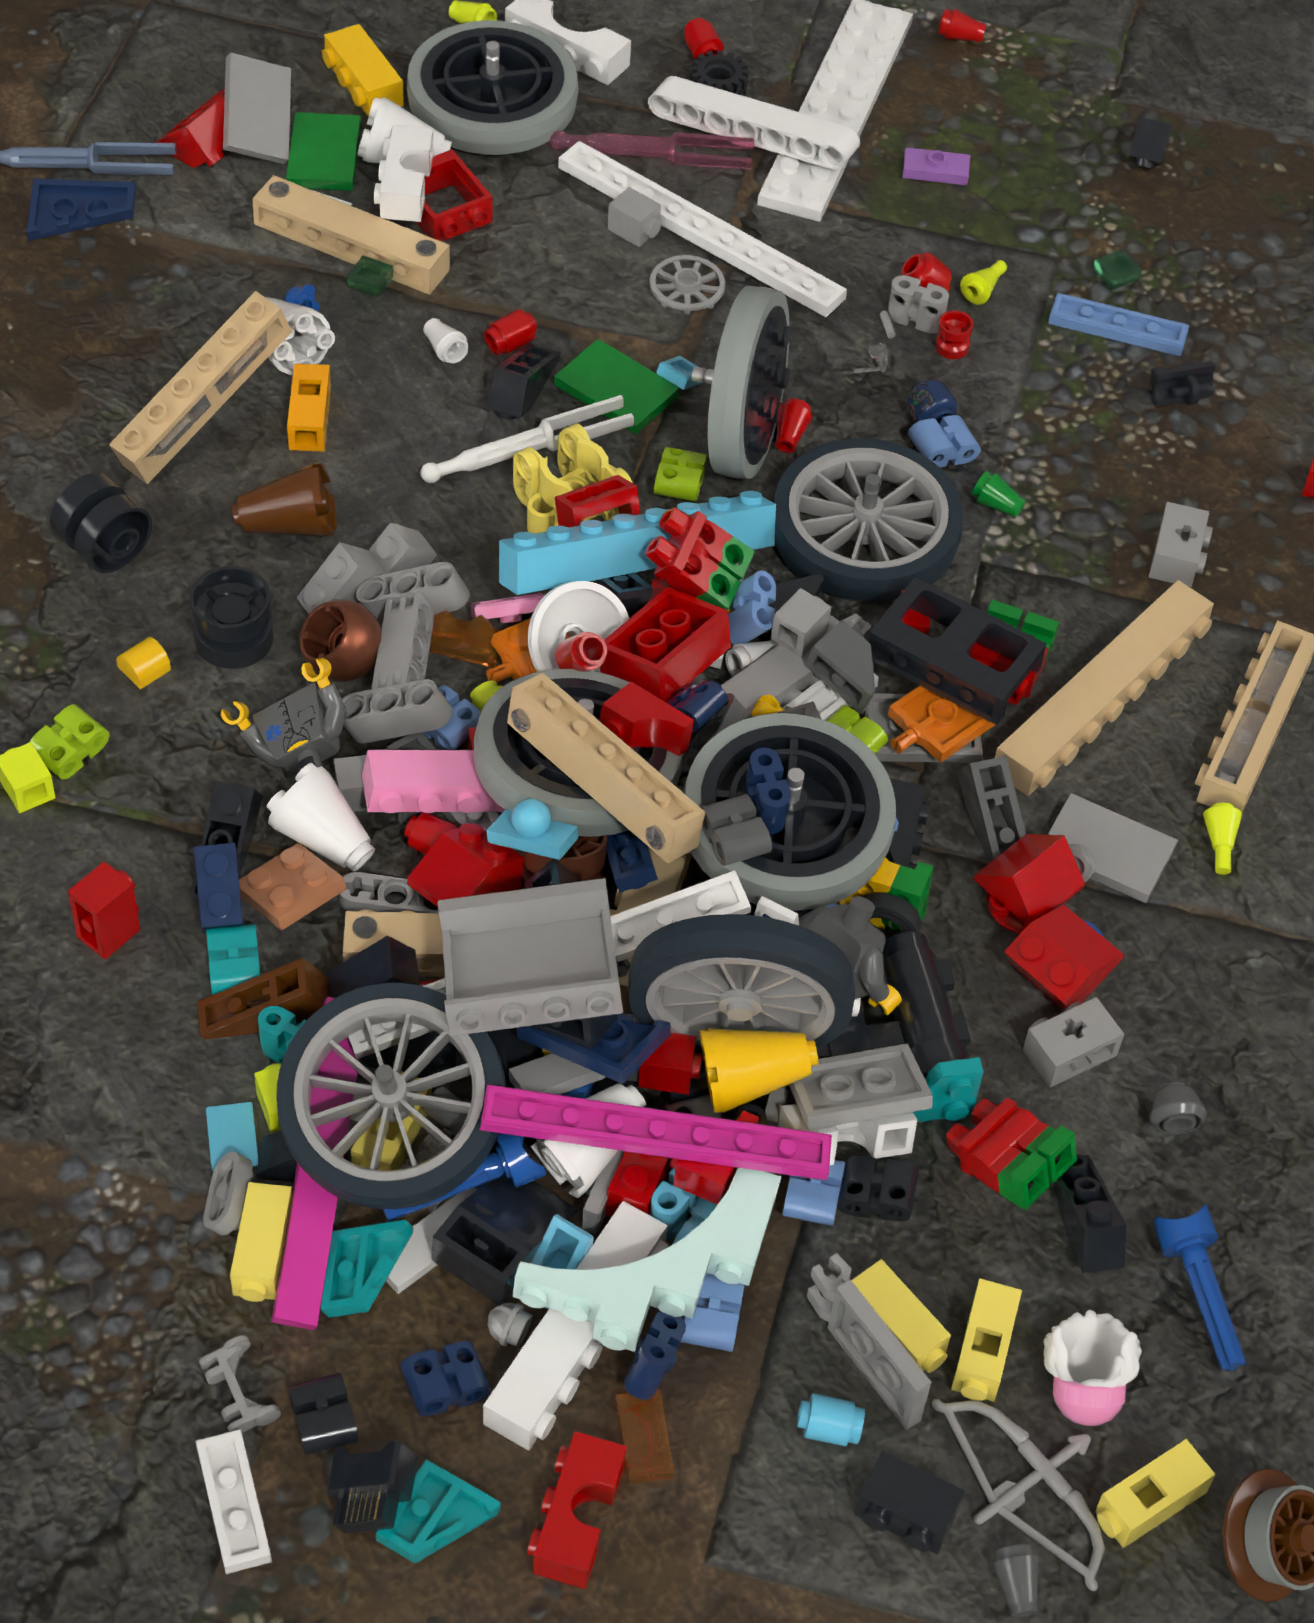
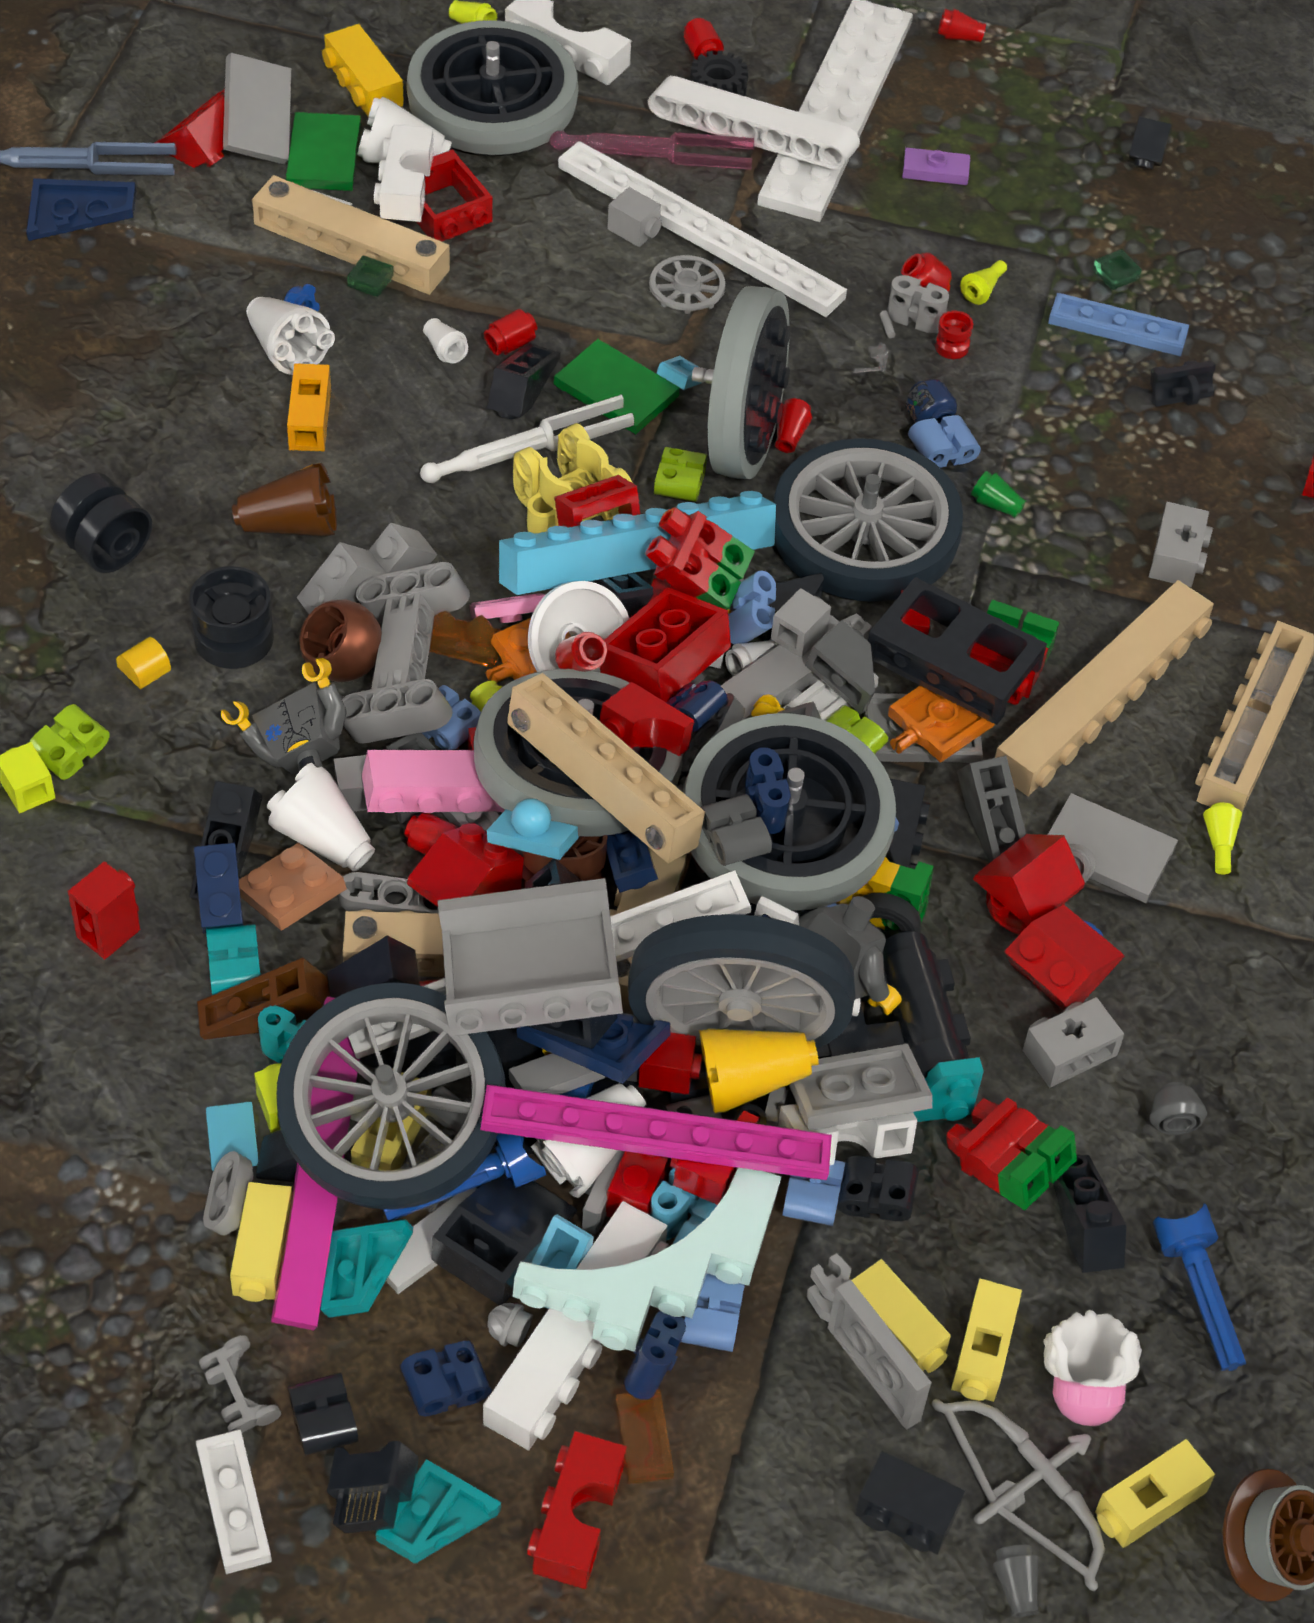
(201, 387): tan piece -> none
(830, 1420): medium azure brick -> none

